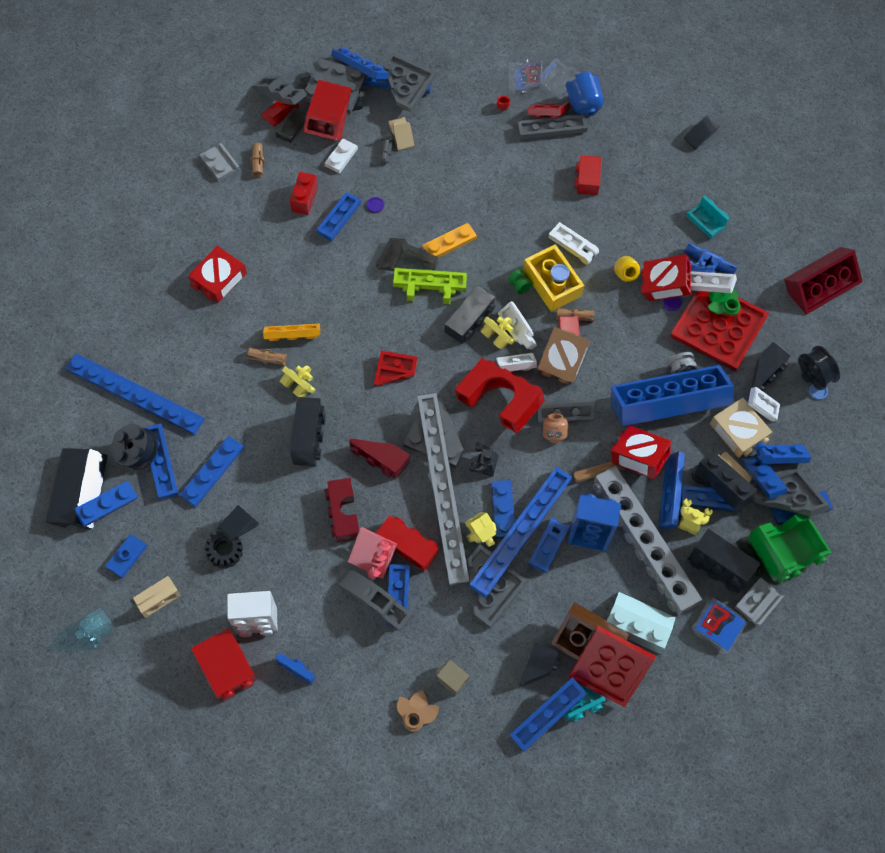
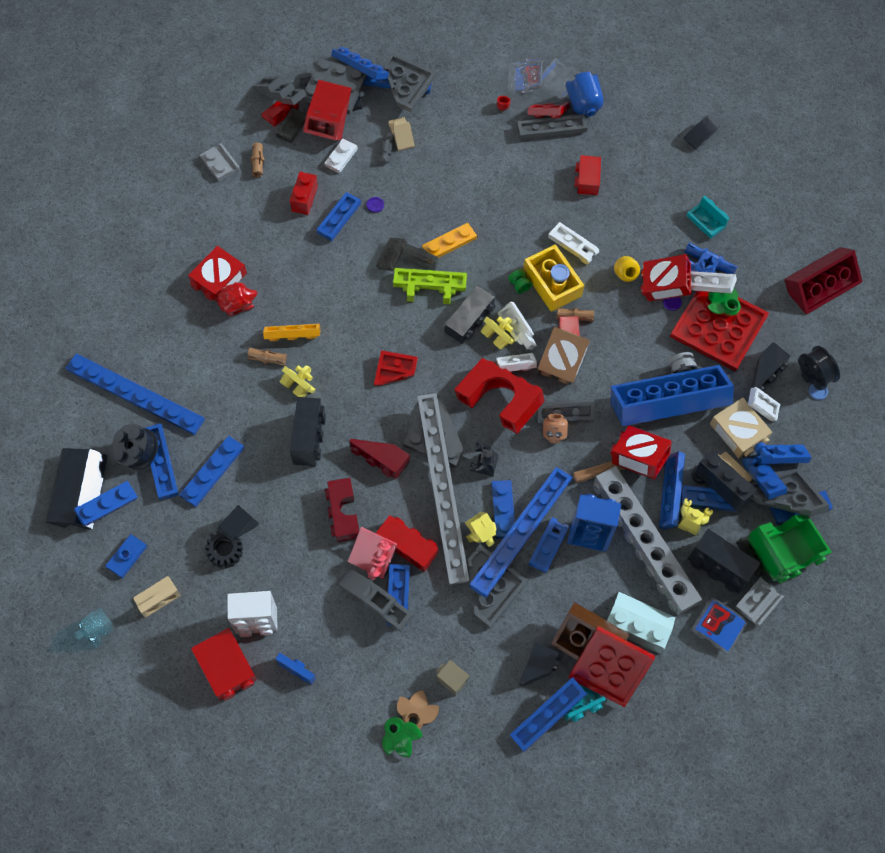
(236, 298): none -> red animal
(401, 739): none -> green plate

